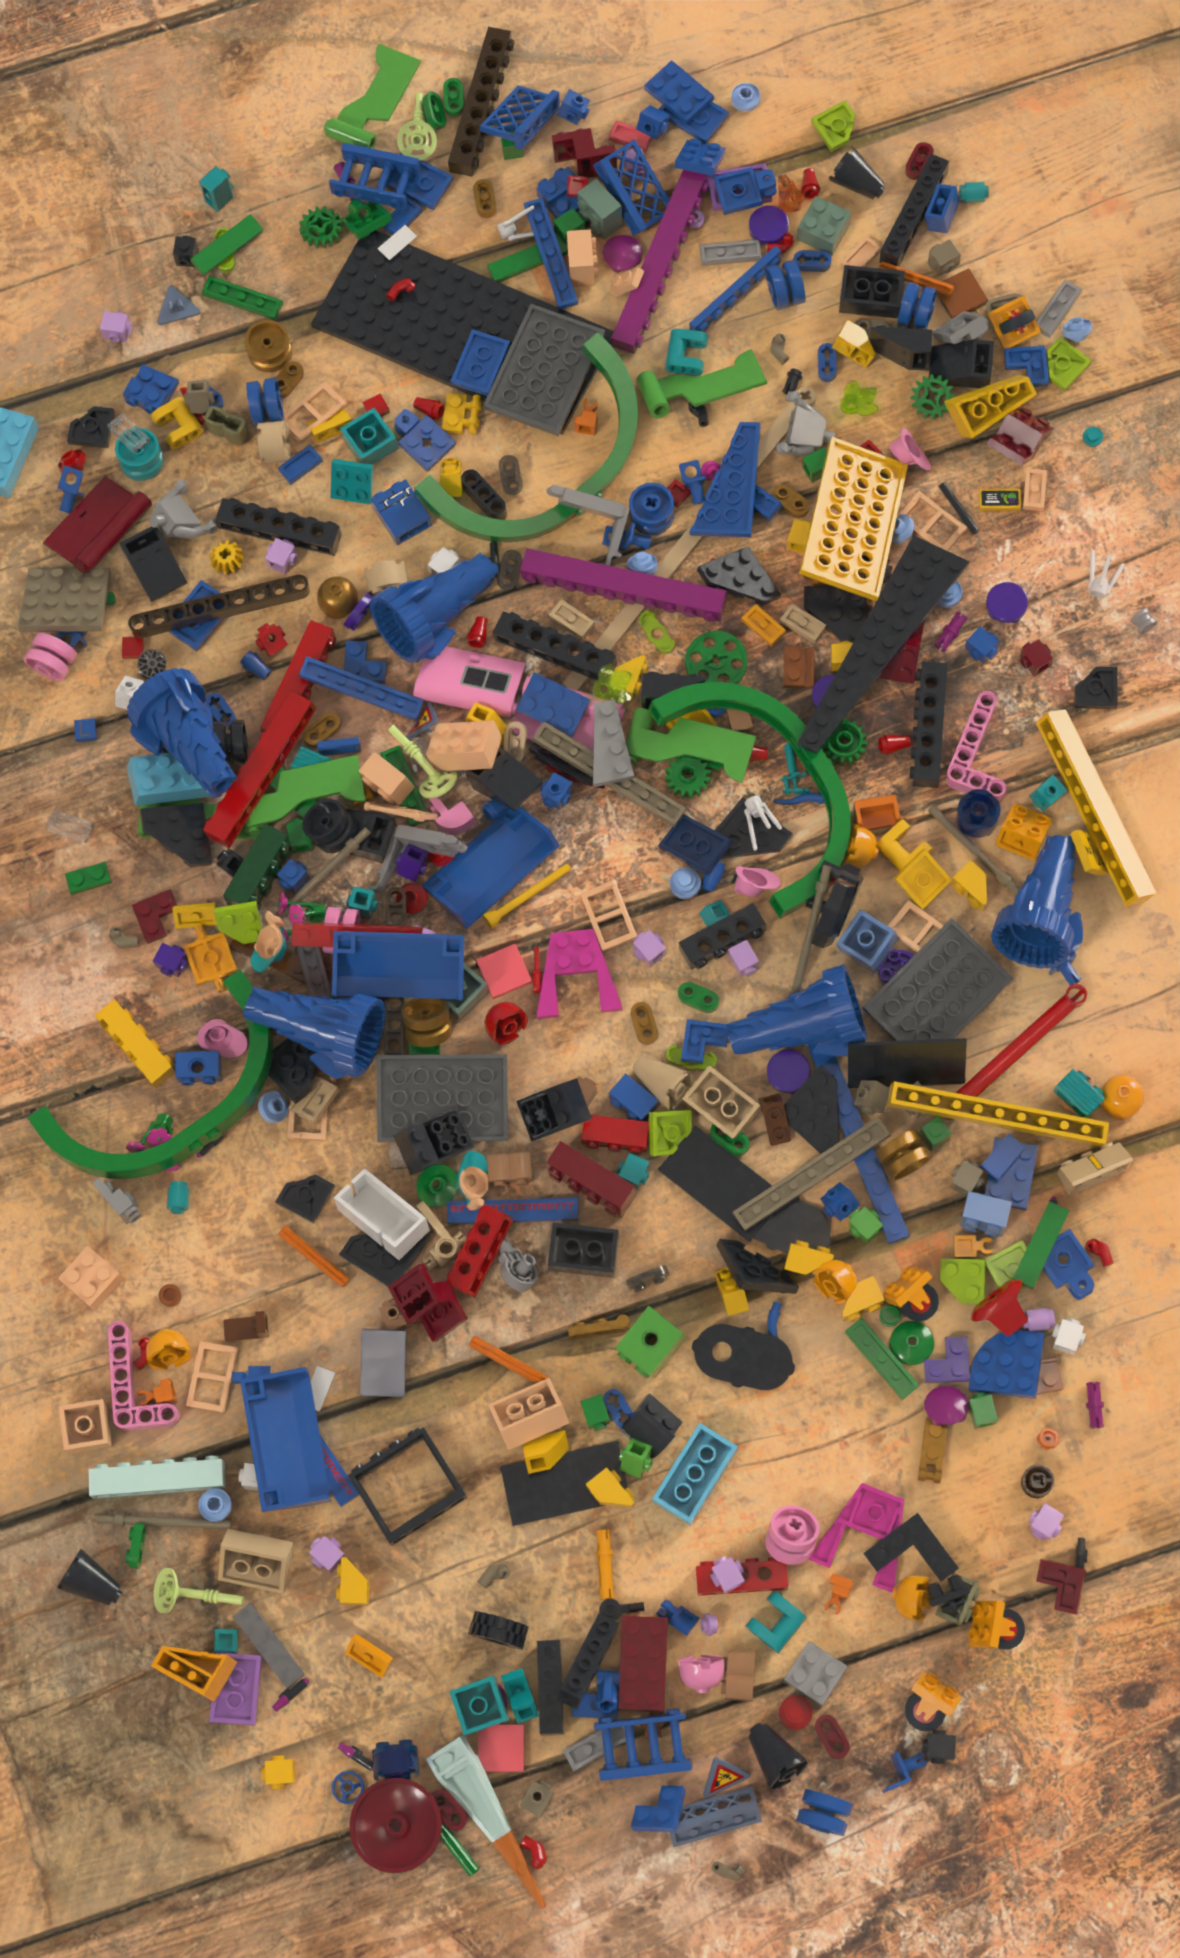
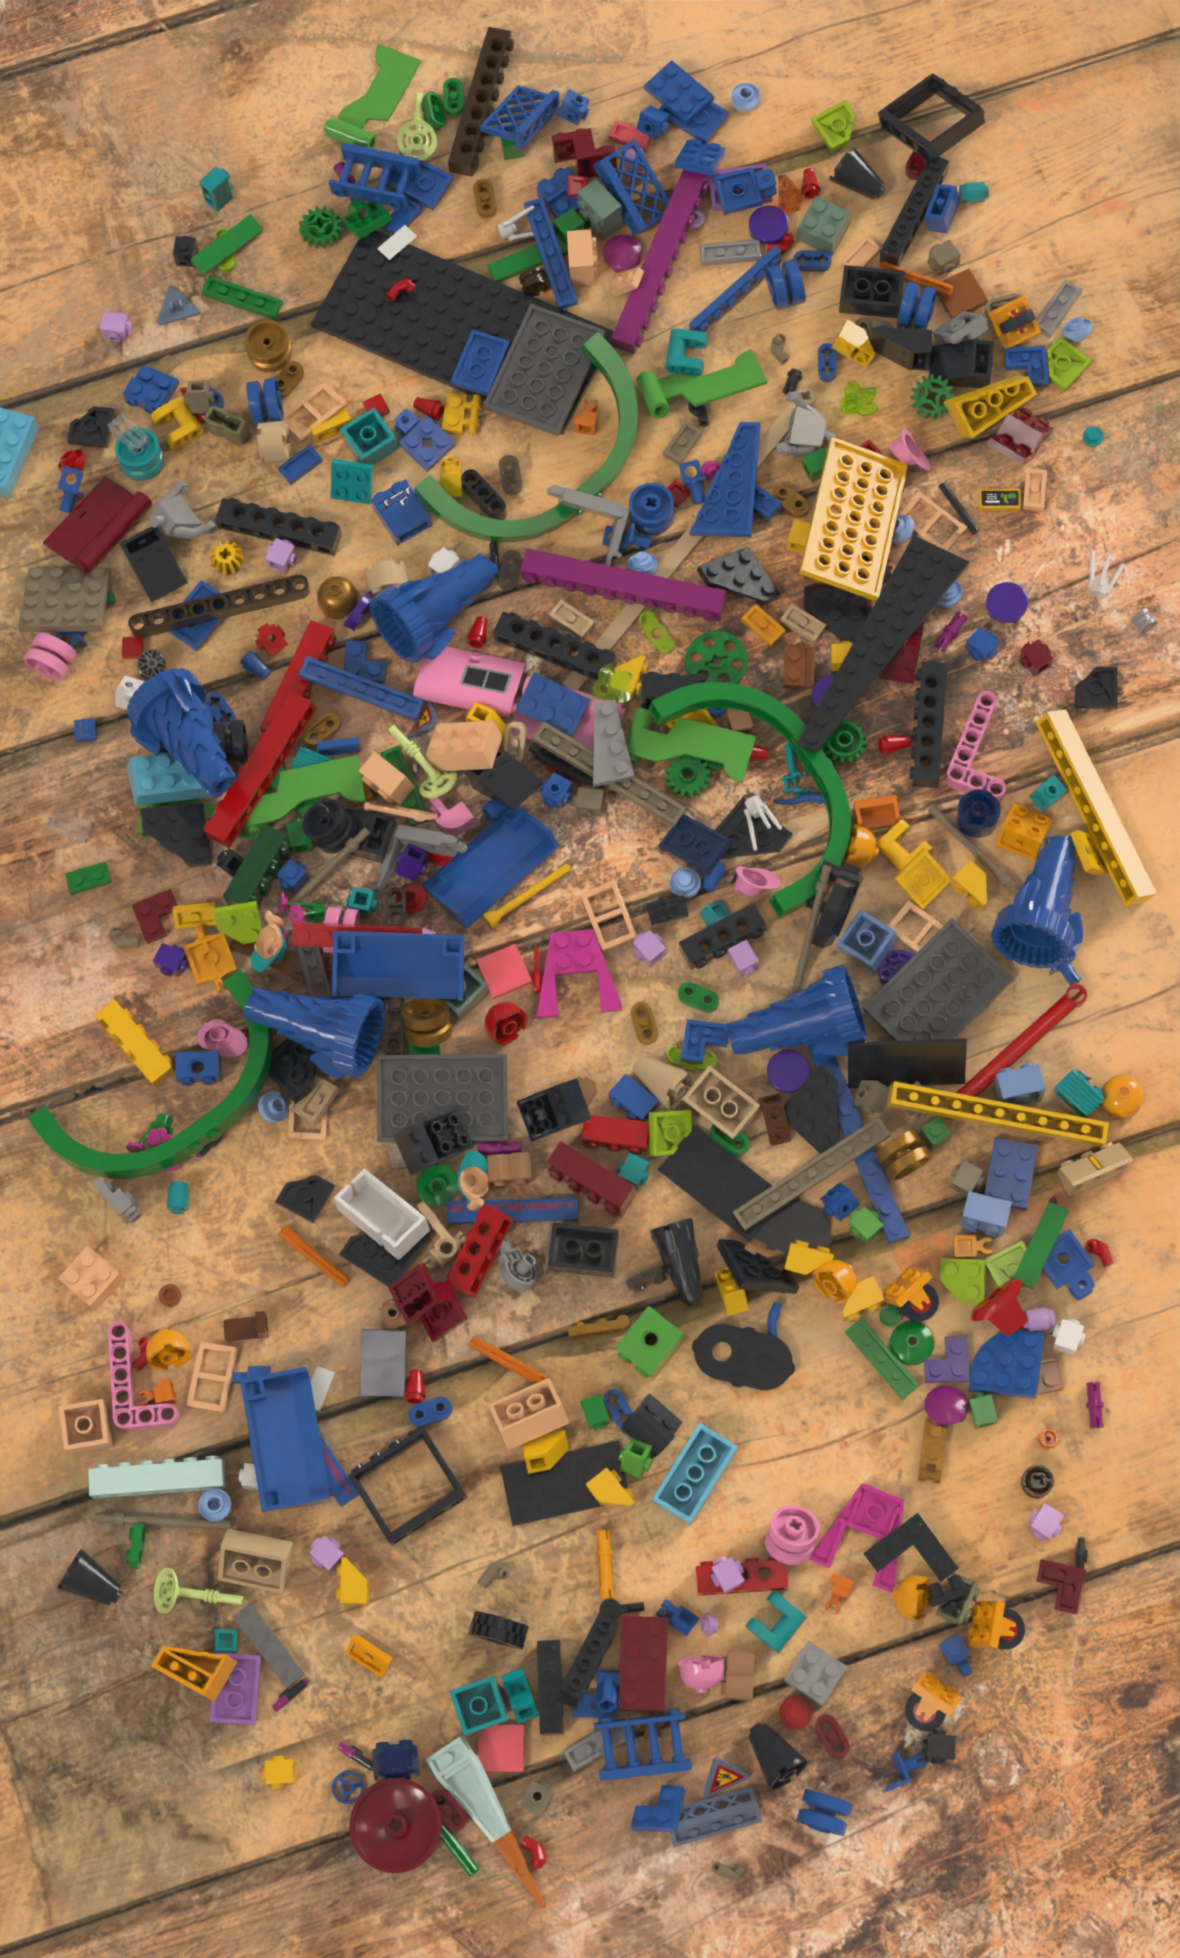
(415, 1387): none -> red cone
(430, 1411): none -> blue plate
(499, 1147): none -> magenta pin
(534, 282): none -> dark brown wheel
(589, 801): none -> dark tan brick
(667, 910): none -> black hips
(680, 1255): none -> black cone
(682, 443): none -> dark tan plate
(931, 85): none -> black window
(956, 1652): none -> blue plate
(1002, 1157): blue tile -> none
(1019, 1085): none -> medium blue brick

